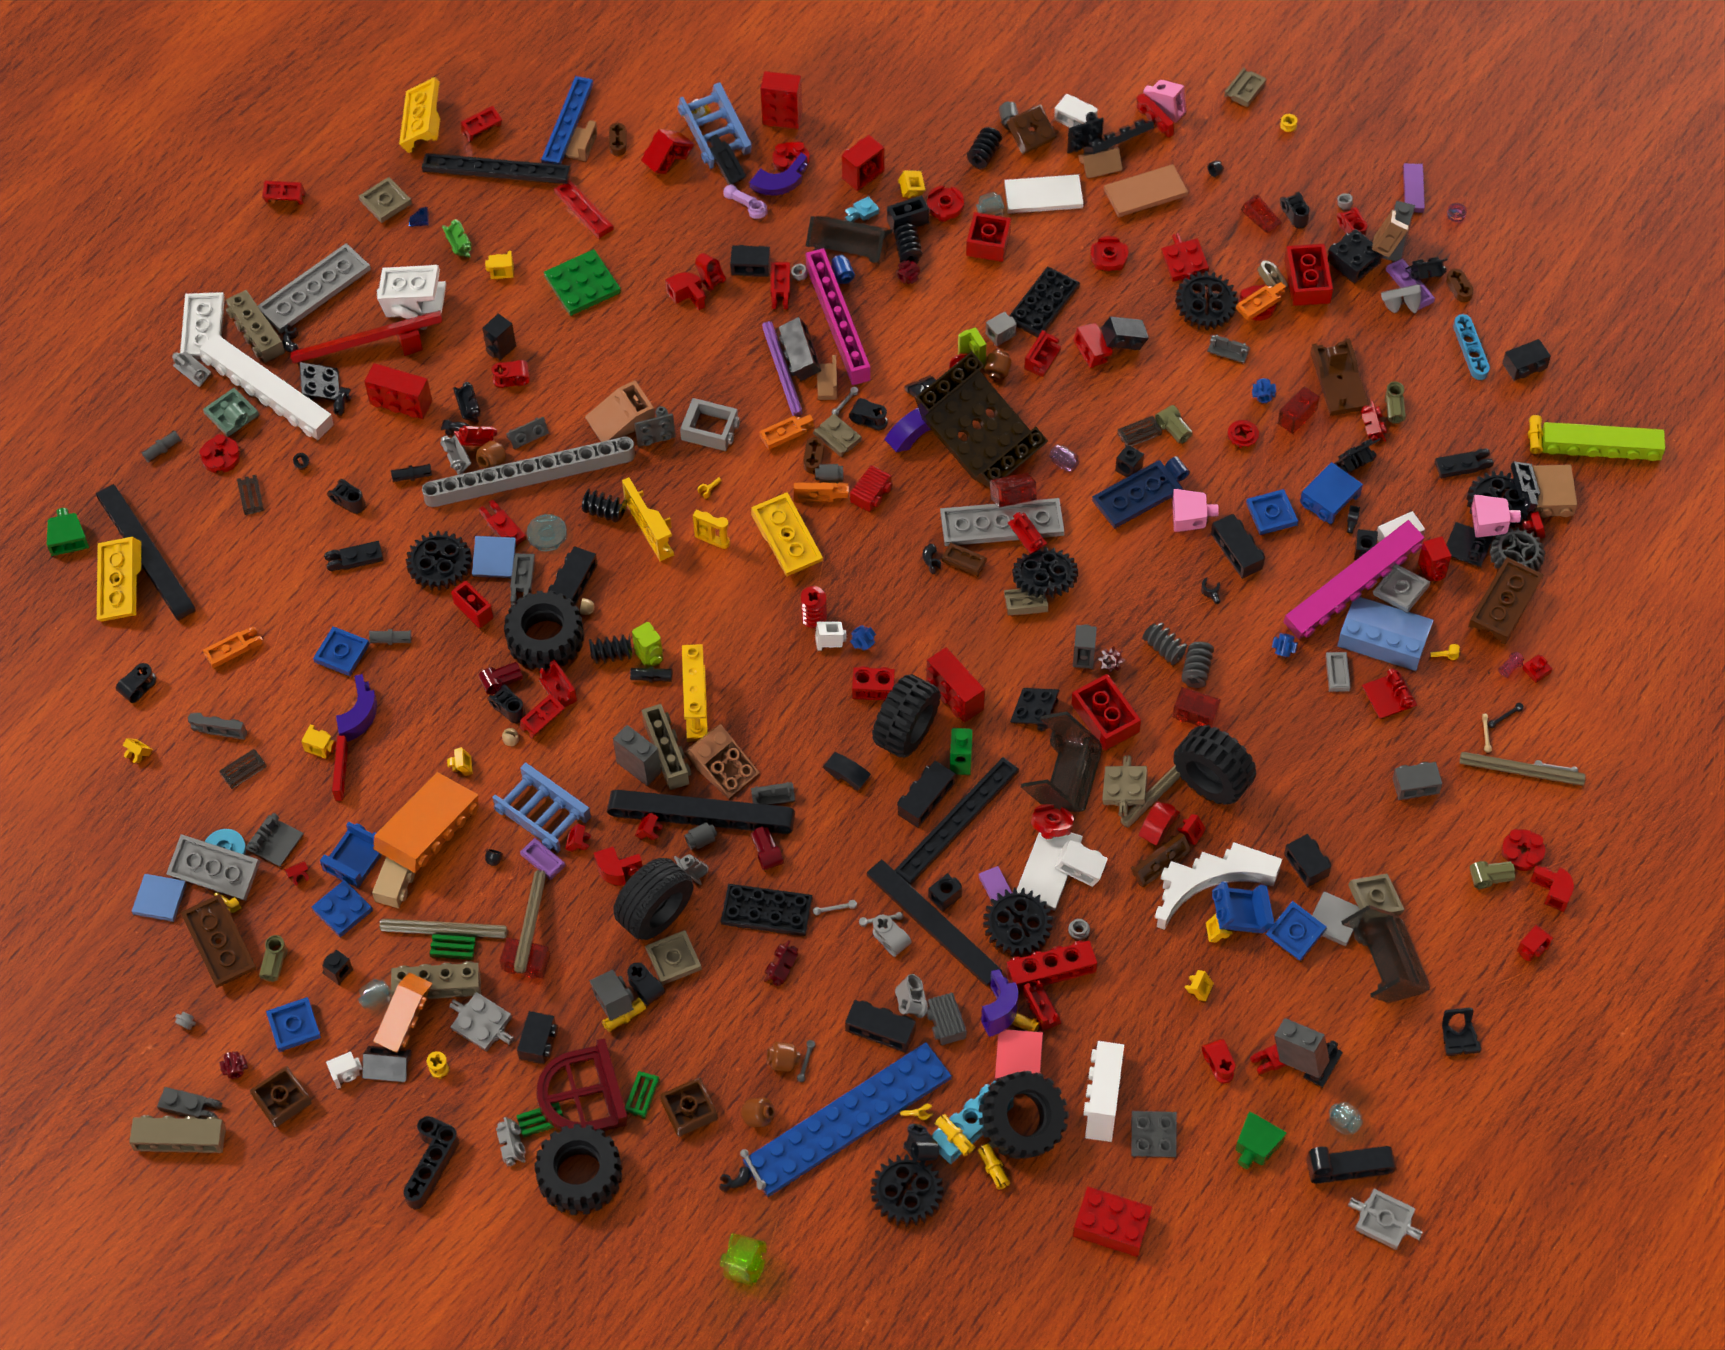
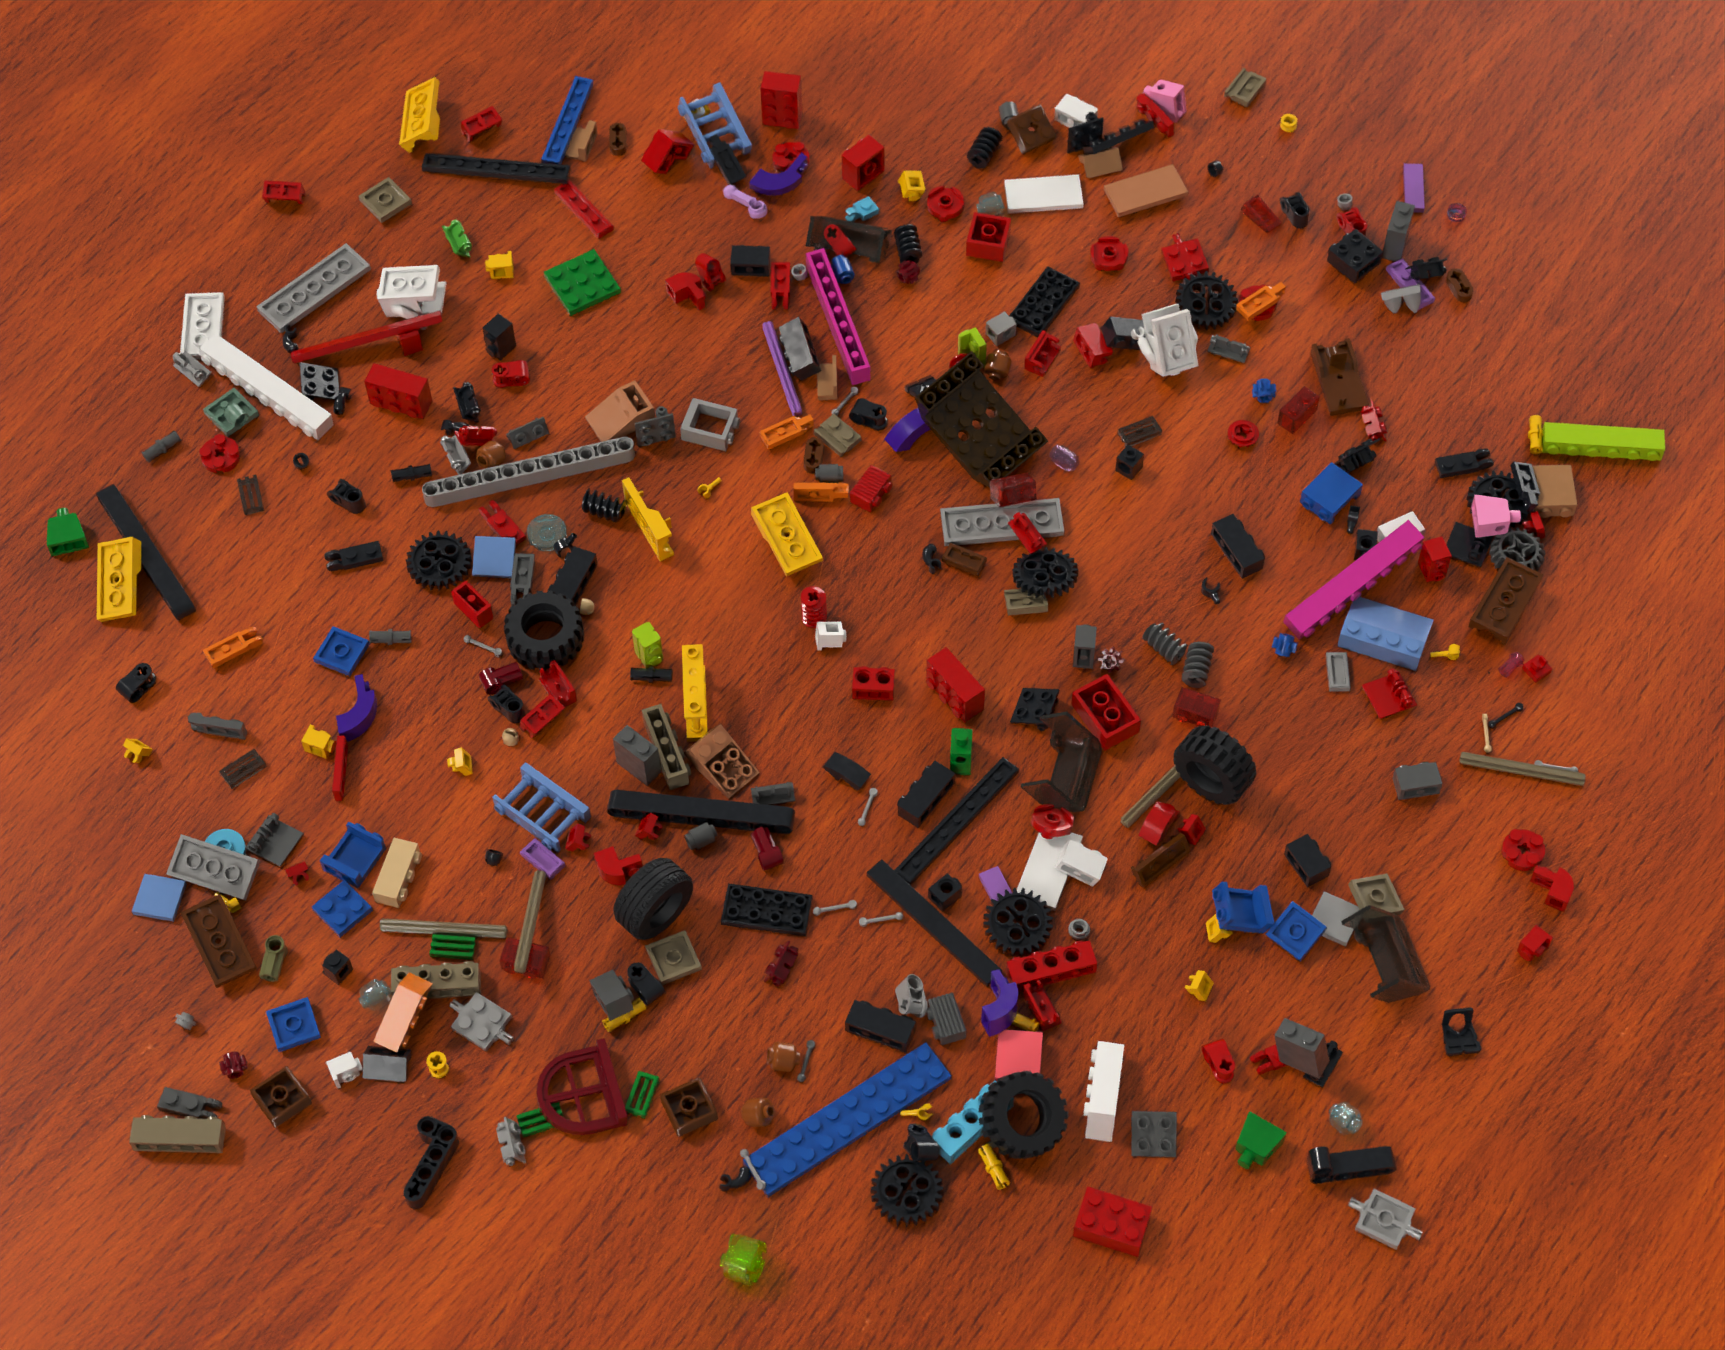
(255, 326): dark tan brick -> none
(419, 218): clear blue tile -> none
(426, 822): orange brick -> none
(497, 652): none -> light grey hinge
(537, 1037): black brick -> none
(564, 543): none -> black piece
(571, 1143): black tyre -> none
(611, 649): black piece -> none
(693, 867): light grey hinge -> none
(705, 527): yellow plate -> none
(841, 244): none -> red piece
(862, 637): blue gear -> none
(873, 793): none -> light grey hinge
(893, 937): light grey piece -> none
(906, 715): black tyre -> none
(908, 212): black brick -> none
(954, 1135): yellow pin -> none
(1125, 785): dark tan plate -> none
(1140, 491): dark blue hinge -> none
(1168, 341): none -> white torso
(1171, 420): olive piece -> none
(1191, 510): bright pink torso -> none
(1237, 865): white arch -> none
(1270, 274): dark tan plate -> none
(1272, 512): blue plate -> none
(1308, 274): red brick -> none
(1389, 235): medium nougat panel -> none
(1395, 403): olive piece -> none
(1401, 588): light grey tile -> none
(1468, 347): dark azure beam -> none
(1486, 874): olive piece -> none
(1526, 359): black brick -> none

